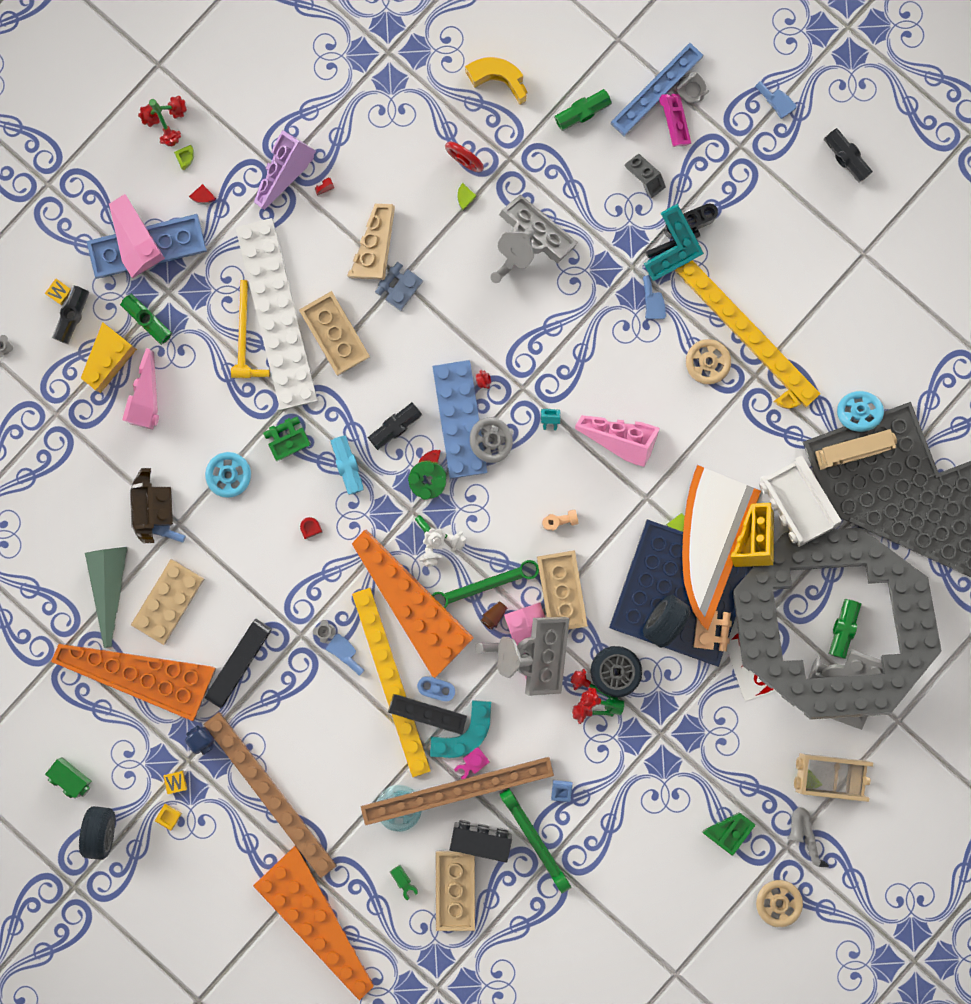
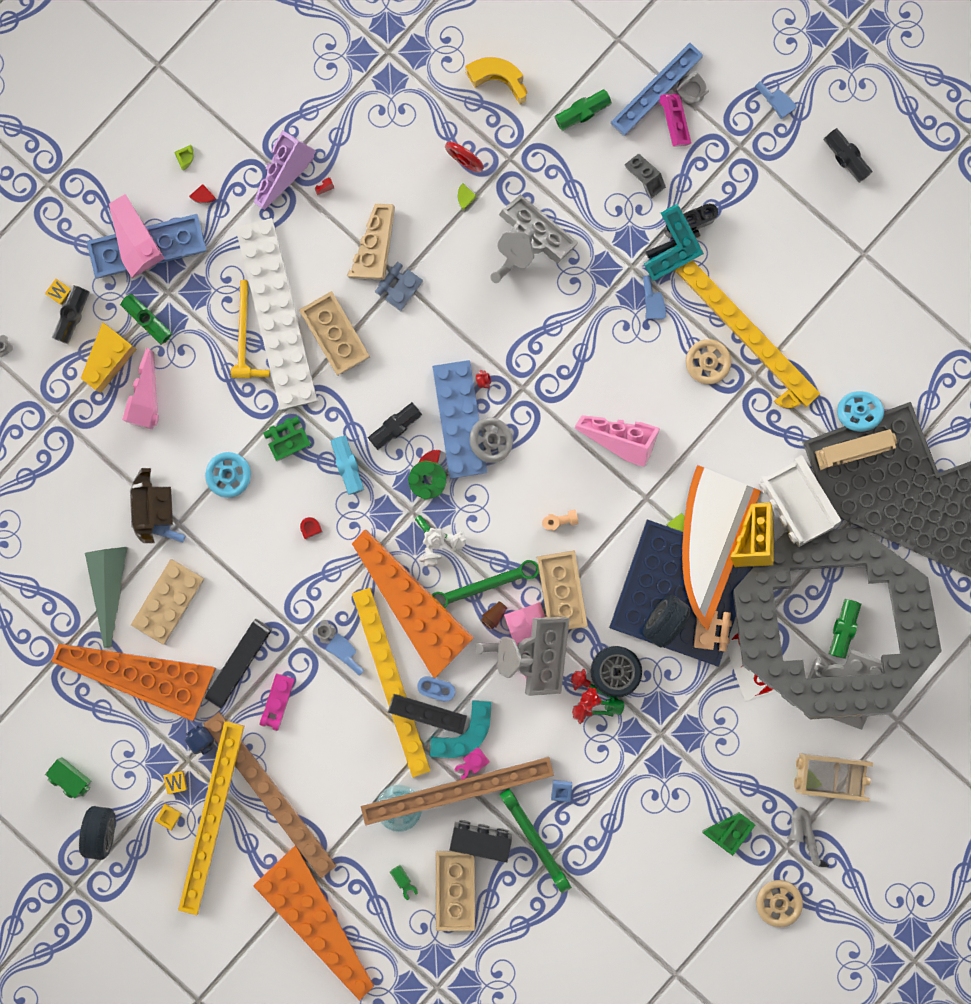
(152, 113): red plant -> none
(211, 818): none -> yellow plate
(277, 701): none -> dark pink plate
(550, 416): teal tile -> none

